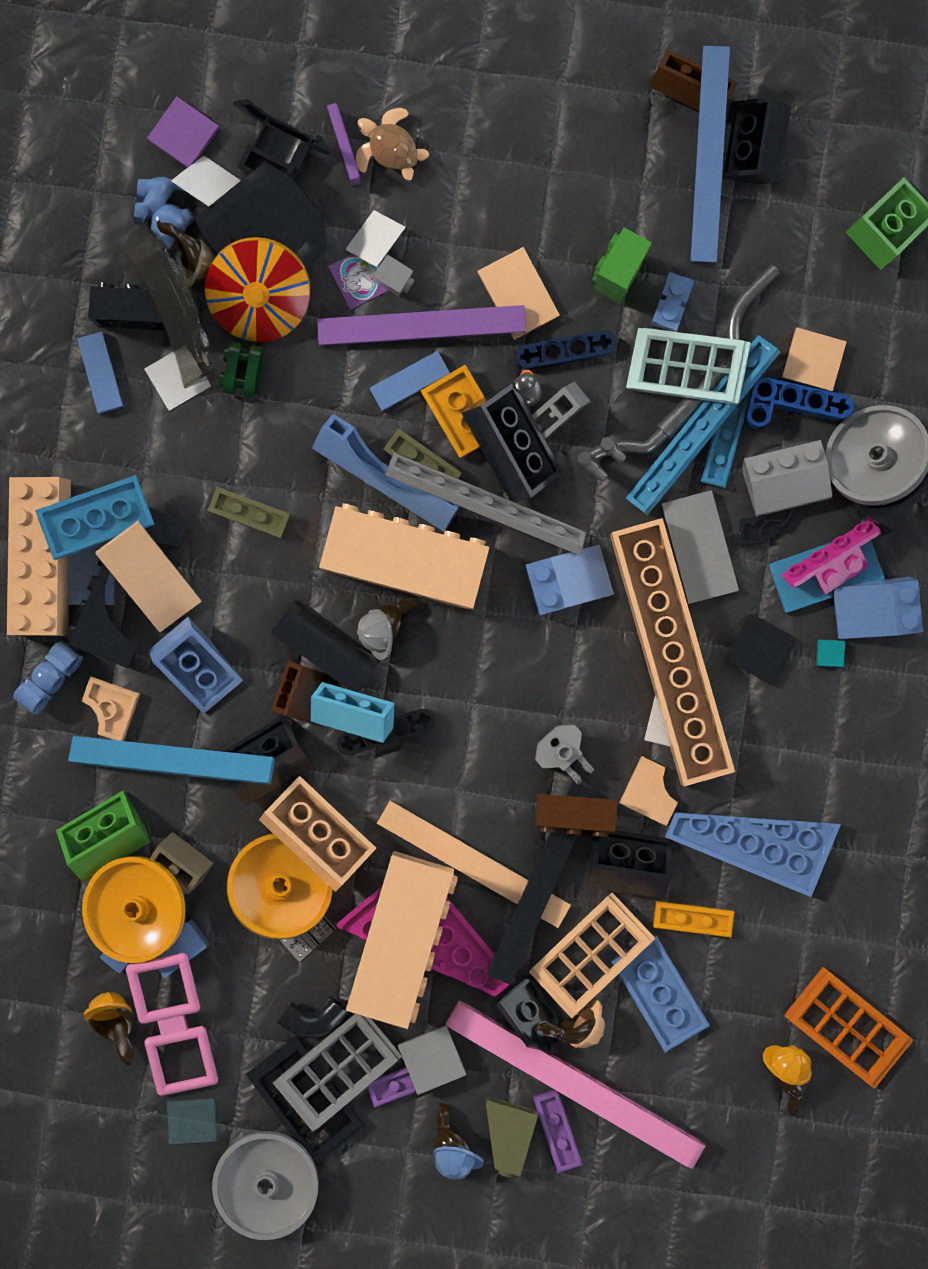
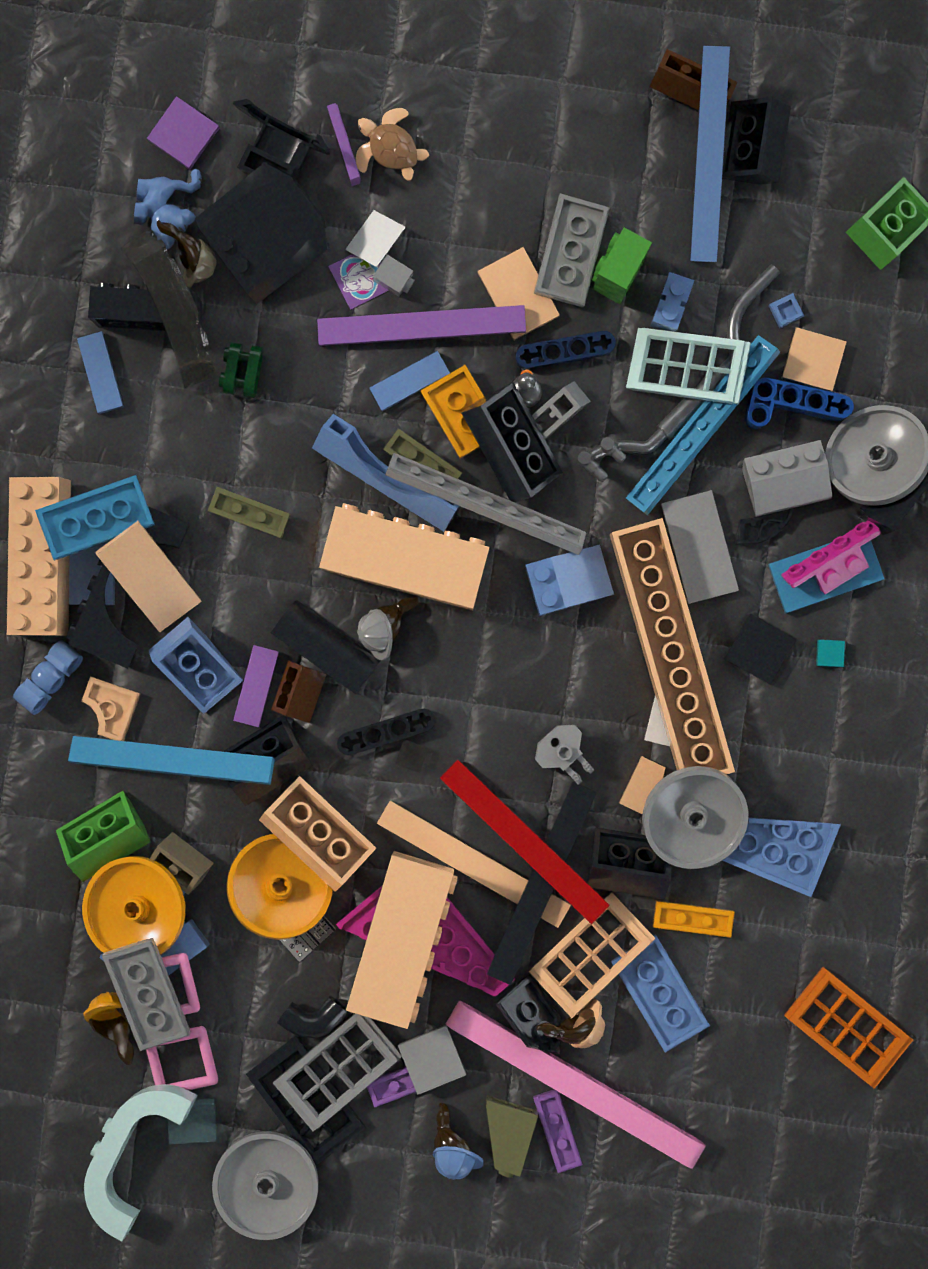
(100, 1196): none -> light aqua arch
(146, 994): none -> light grey tile
(168, 382): white sticker -> none
(206, 180): white sticker -> none
(256, 686): none -> medium lavender tile
(257, 289): dish -> none
(352, 712): medium azure brick -> none
(525, 842): none -> red tile
(571, 250): none -> light grey tile
(575, 814): reddish brown brick -> none
(695, 817): none -> light grey dish
(723, 447): dark azure tile -> none
(786, 310): none -> medium blue tile
(791, 1072): light orange piece -> none
(878, 608): medium blue slope -> none

